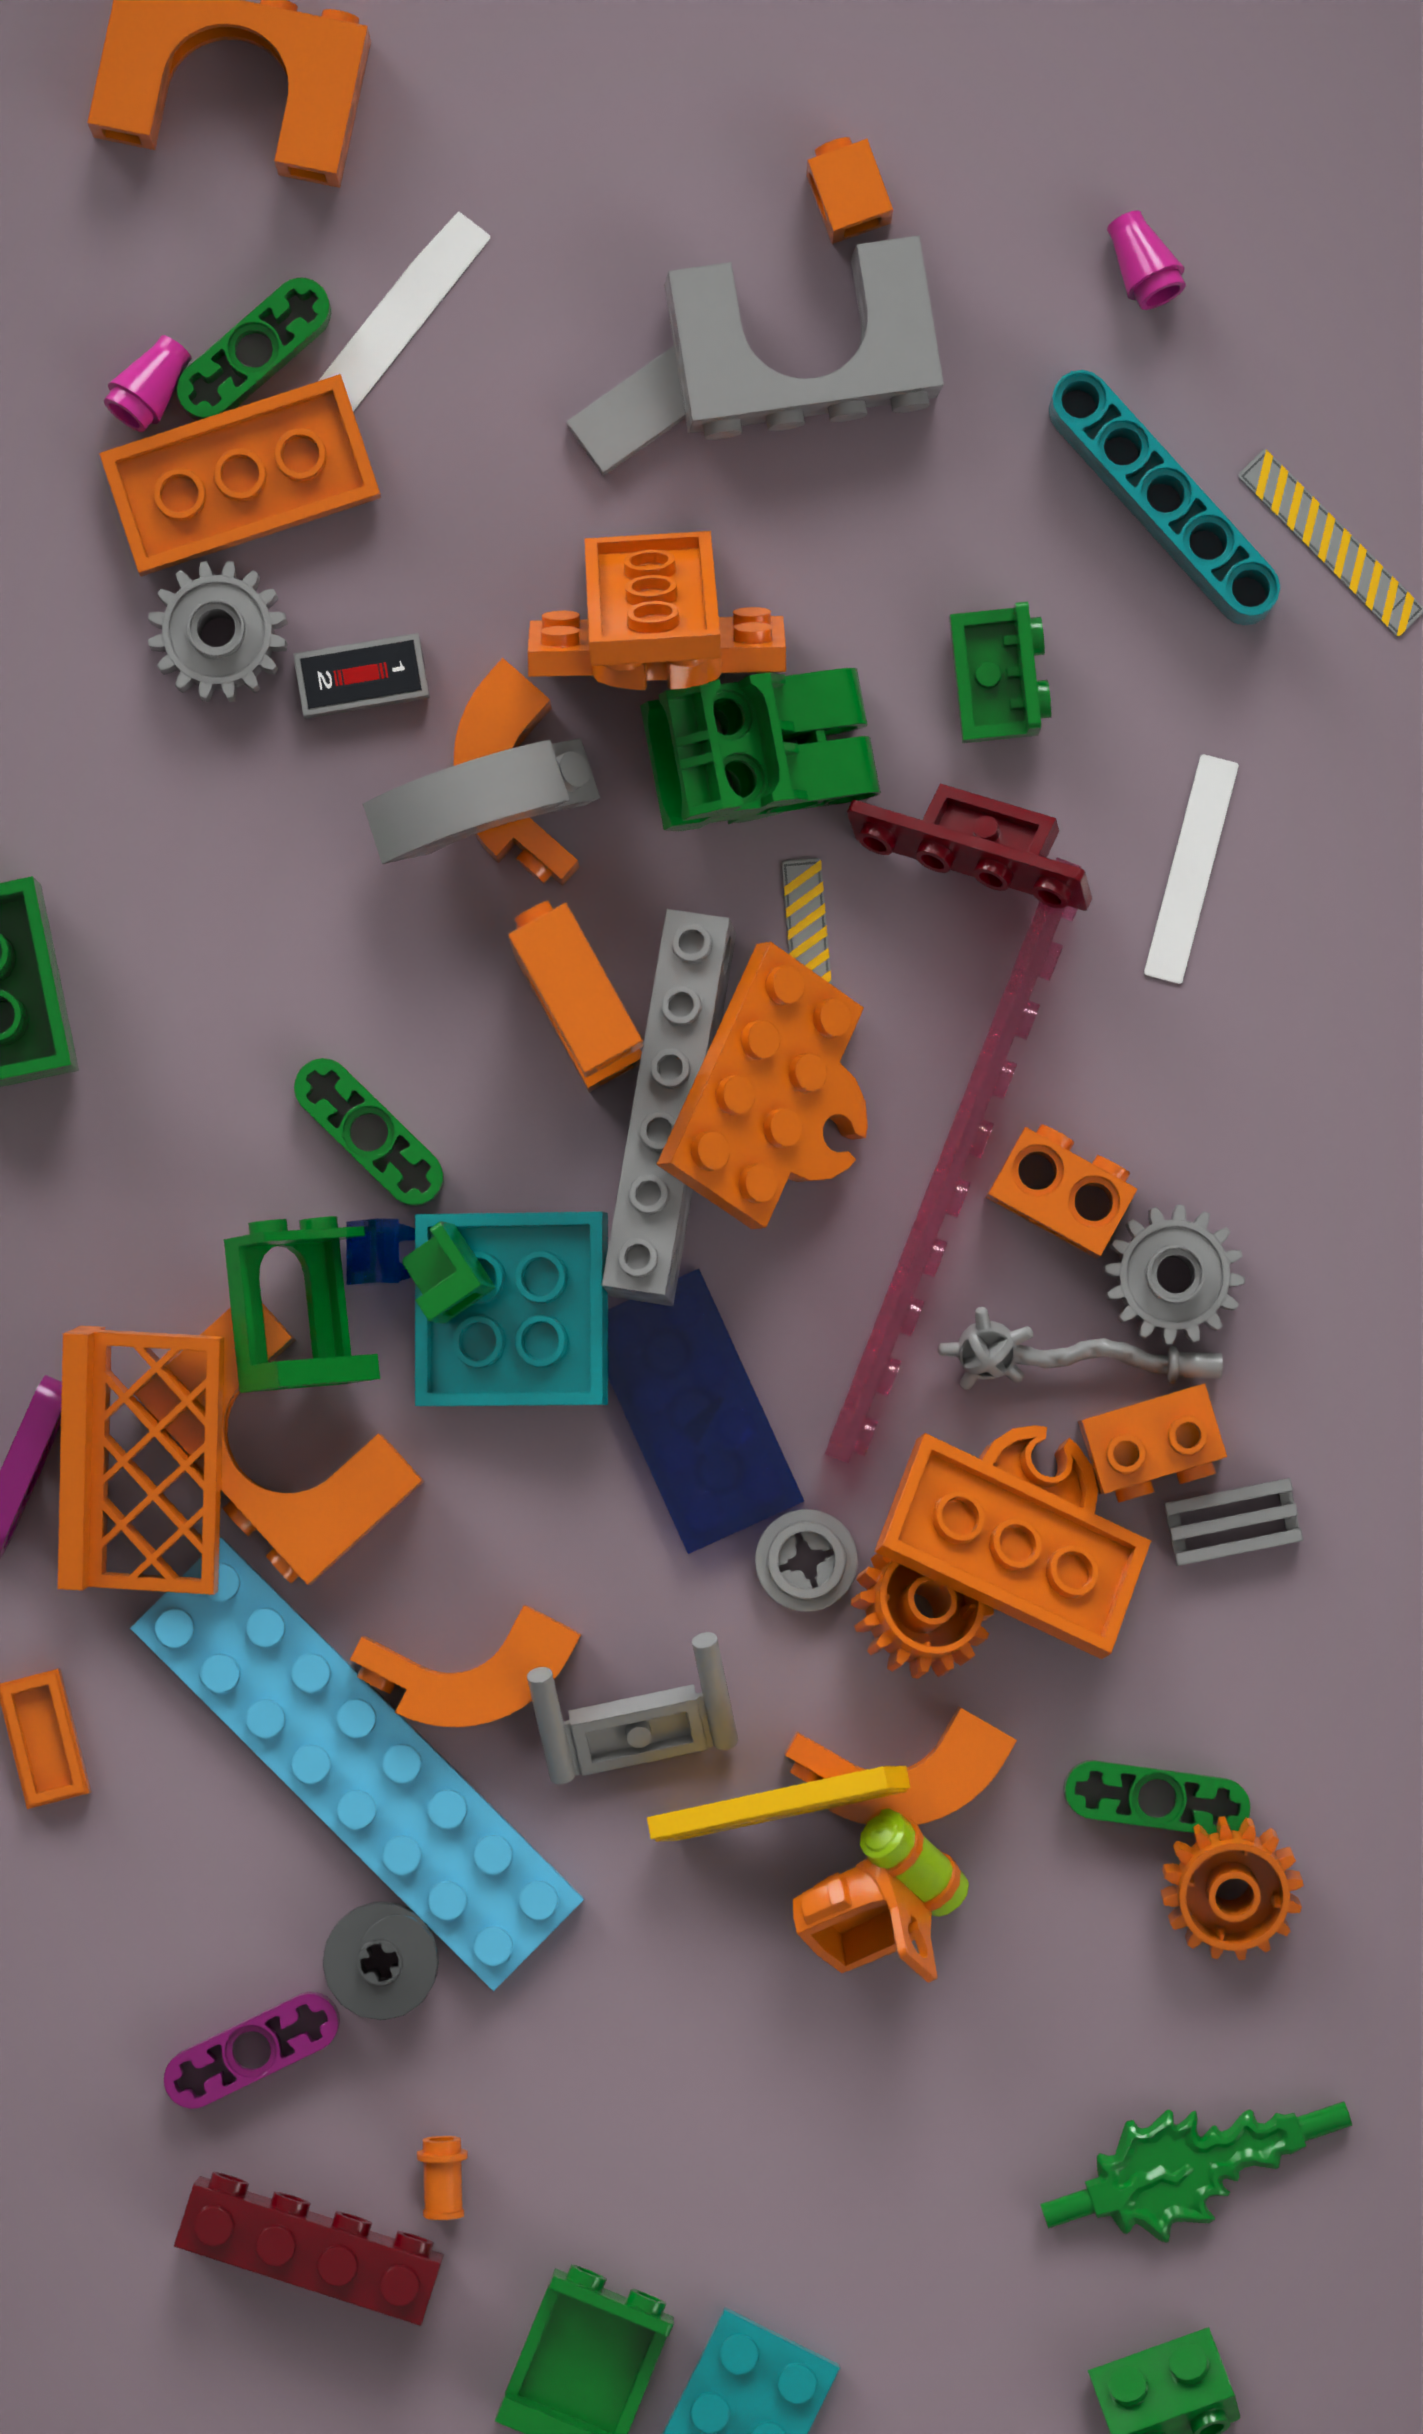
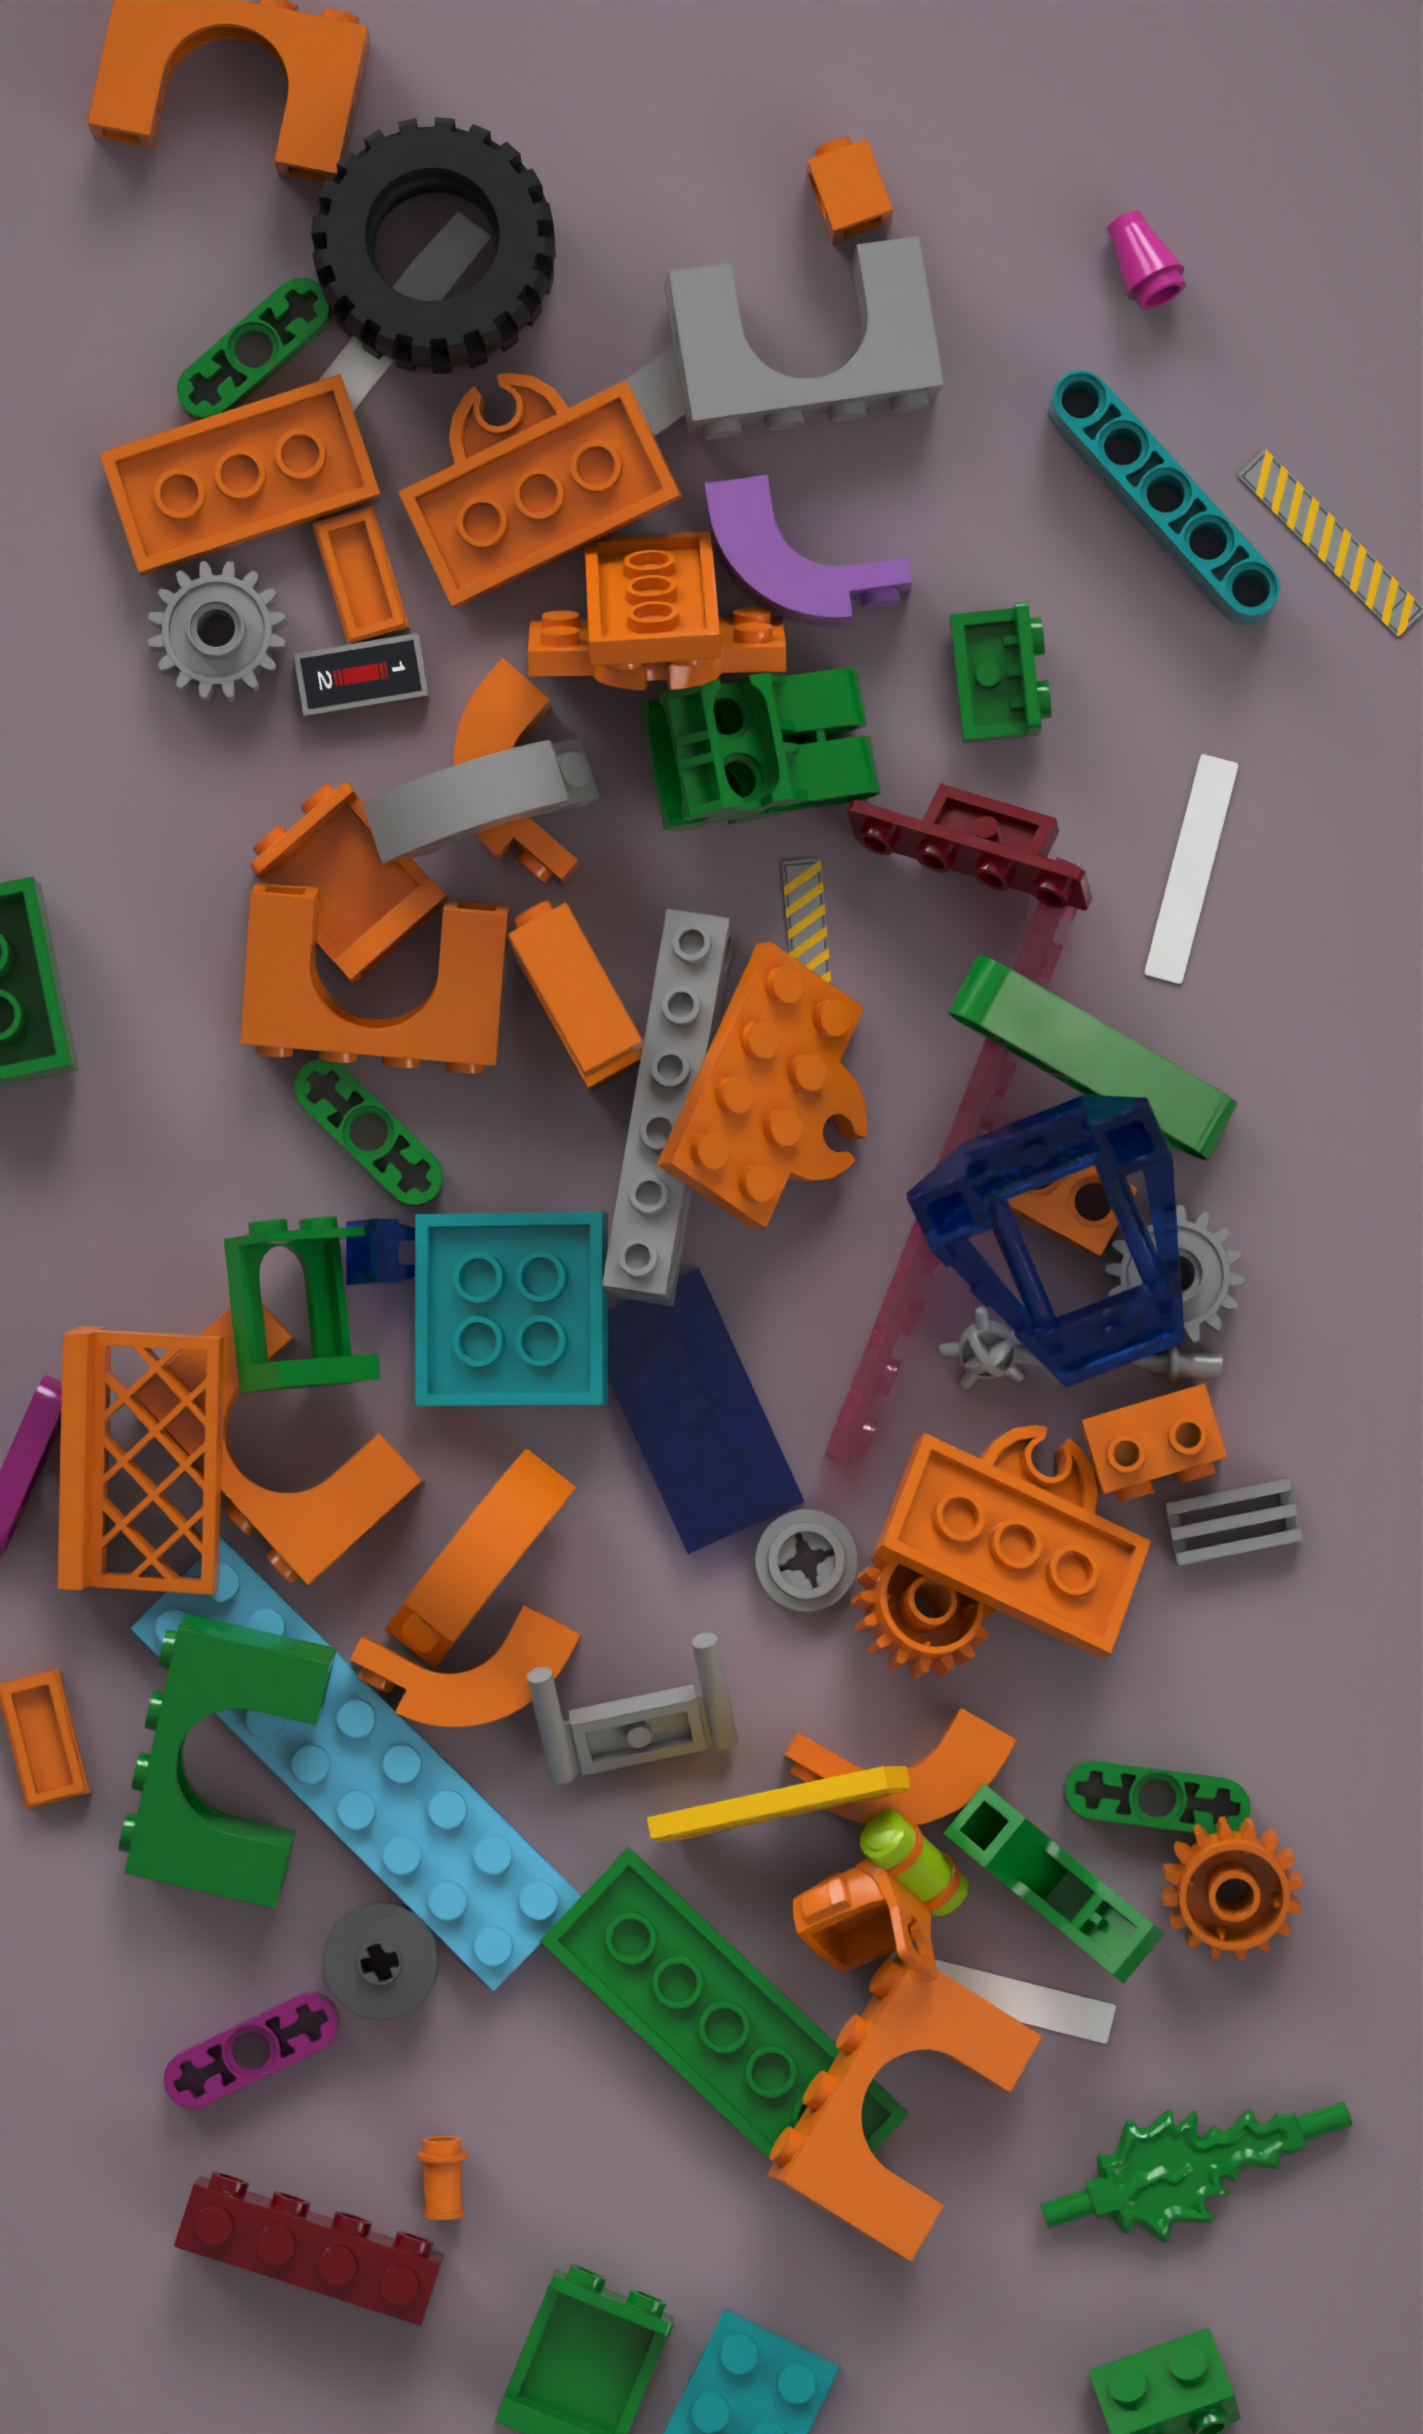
(145, 387): dark pink cone -> none
(177, 1832): none -> green arch
(292, 1010): none -> orange arch
(360, 576): none -> orange tile
(362, 903): none -> orange panel
(422, 163): none -> black tyre
(446, 1274): green panel -> none
(479, 1557): none -> orange arch
(535, 484): none -> orange plate
(702, 2004): none -> green plate
(778, 576): none -> medium lavender arch
(827, 2150): none -> orange arch
(971, 1196): none -> clear blue windscreen
(1036, 2003): none -> white sticker
(1054, 1883): none -> green arch
(1089, 1053): none -> green beam

